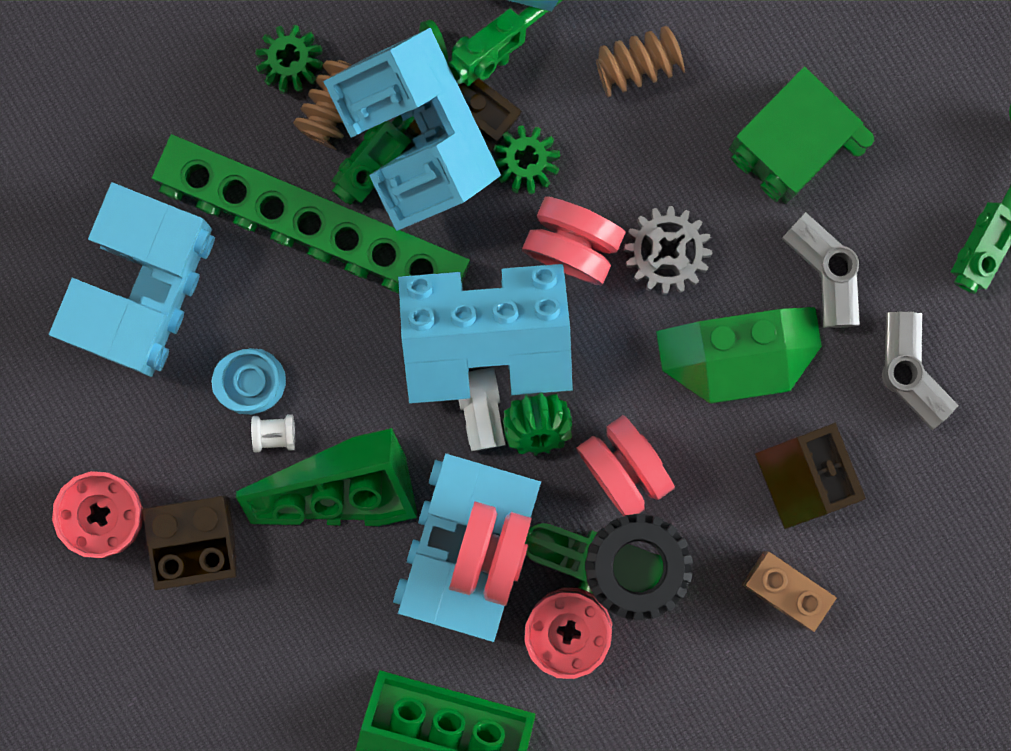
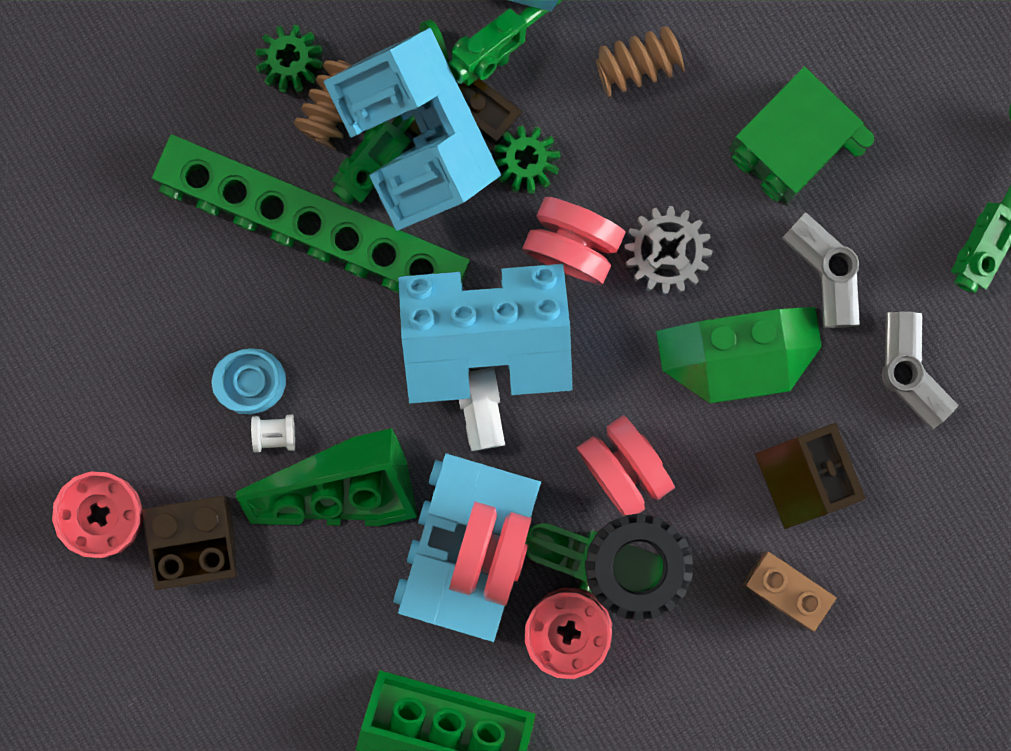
(169, 249): medium azure piece -> none
(537, 424): green gear -> none

